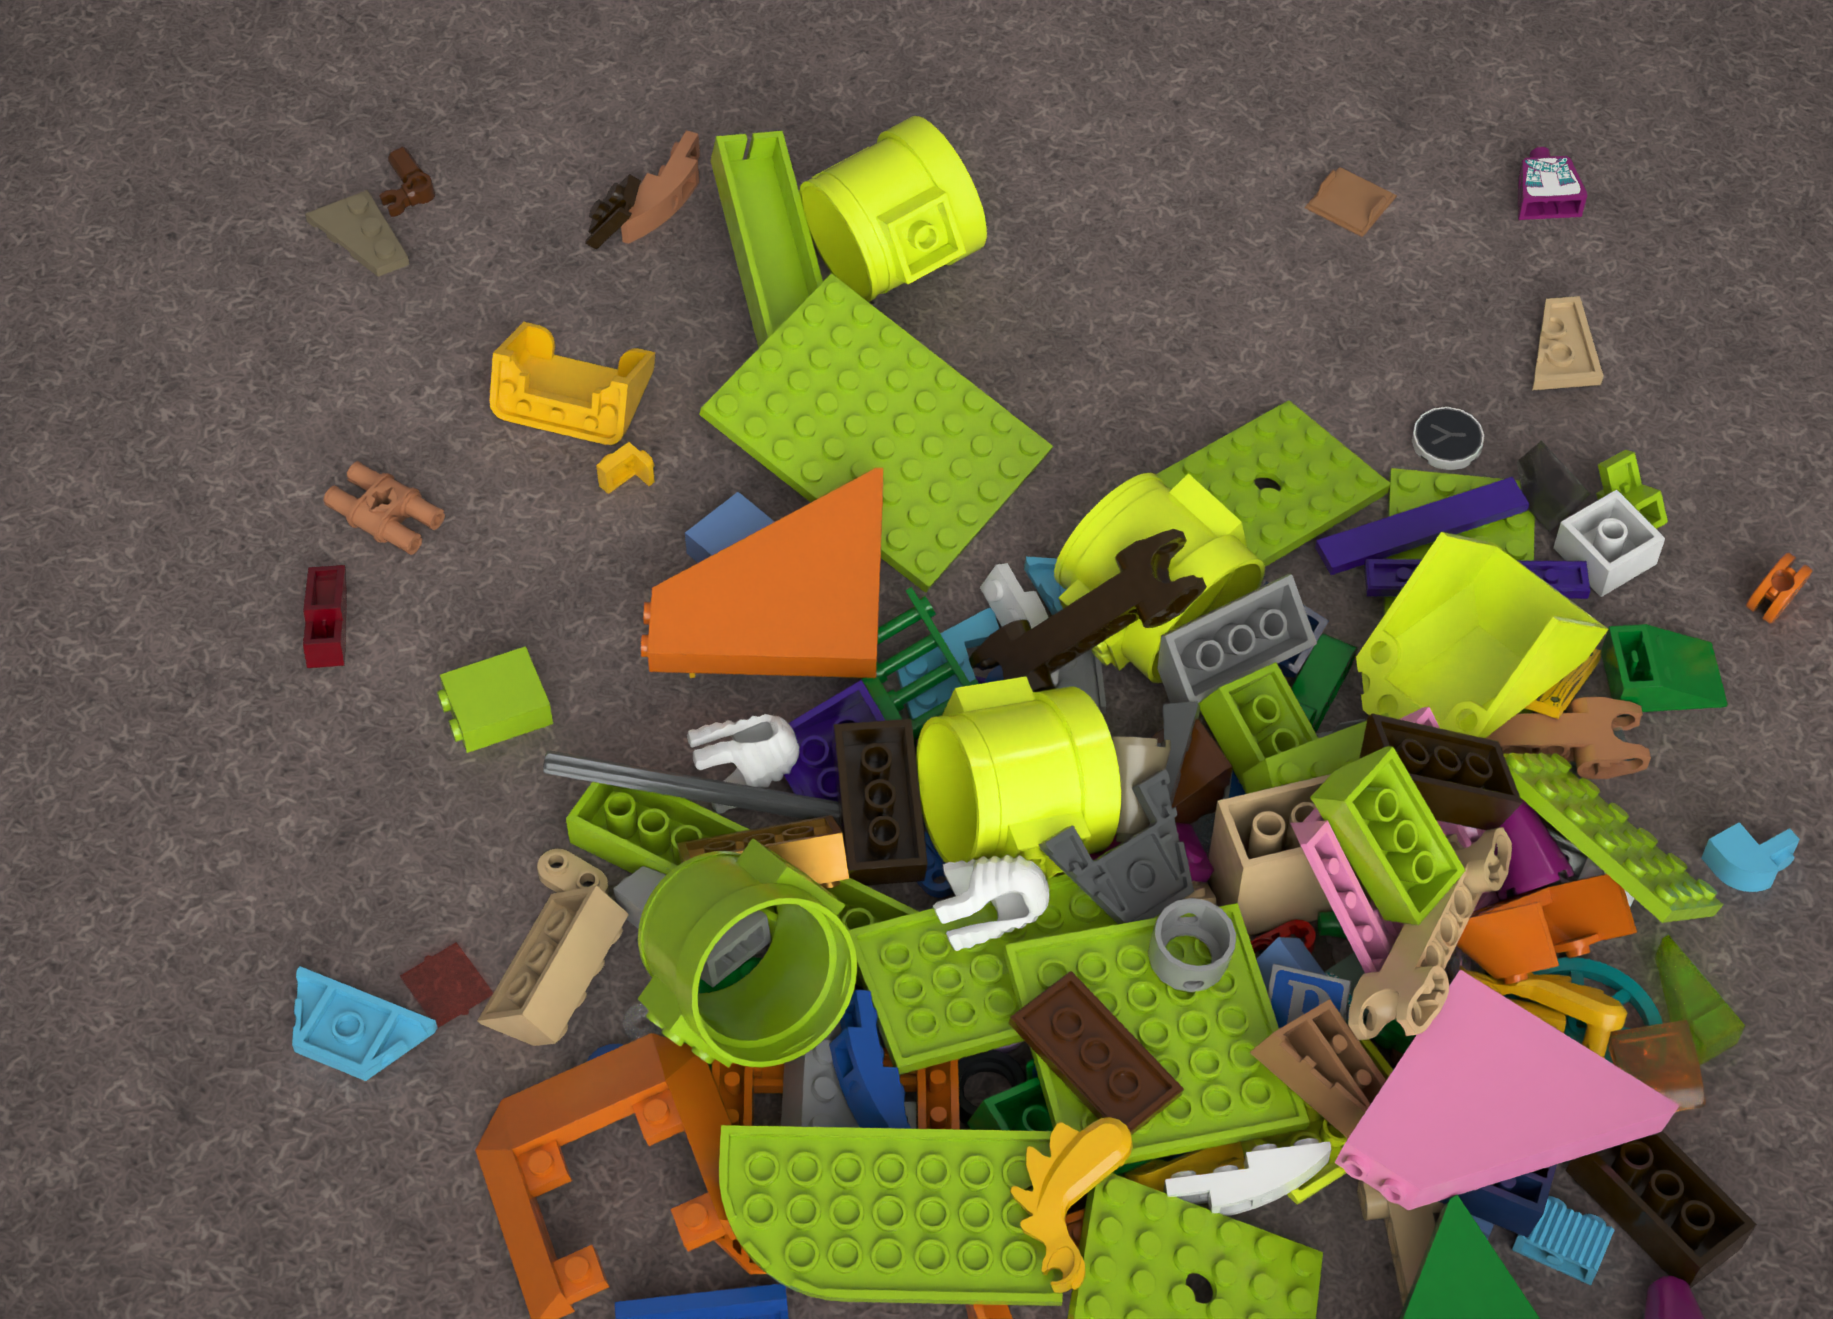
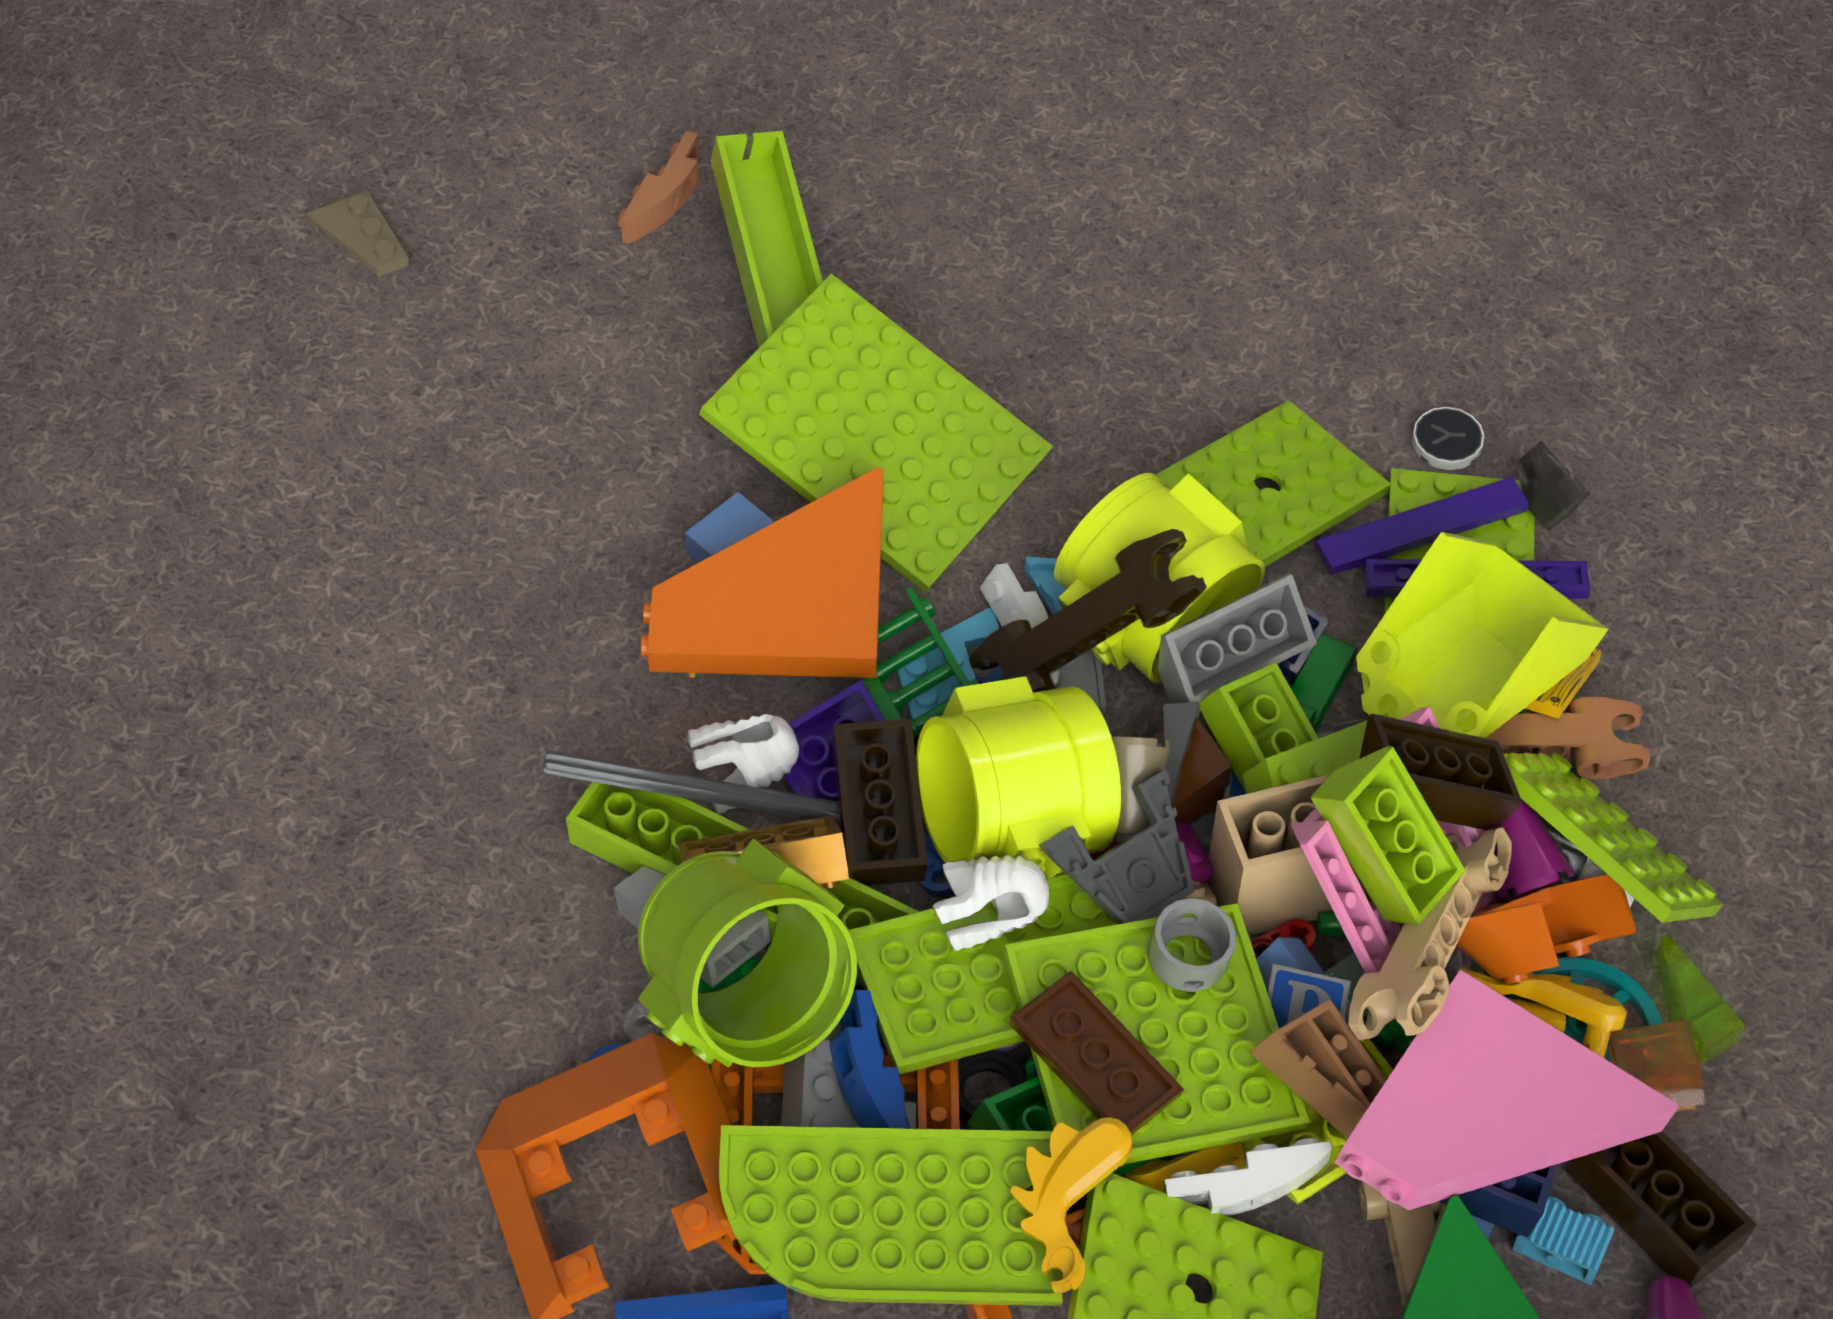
(325, 616): dark red slope -> none
(352, 1027): medium azure wing -> none
(384, 507): nougat pin -> none
(416, 187): reddish brown bar -> none
(446, 985): clear red piece -> none
(494, 700): lime brick -> none
(555, 966): tan slope -> none
(563, 393): yellow windscreen -> none
(570, 874): tan plate -> none
(612, 211): dark brown plate -> none
(624, 464): yellow bracket -> none
(894, 210): neon yellow cylinder -> none
(1350, 201): medium nougat piece -> none
(1549, 187): magenta torso -> none
(1565, 347): tan wing -> none
(1612, 541): white brick -> none
(1623, 474): lime brick -> none
(1661, 669): green slope -> none
(1745, 863): medium azure brick -> none
(1779, 587): orange head -> none

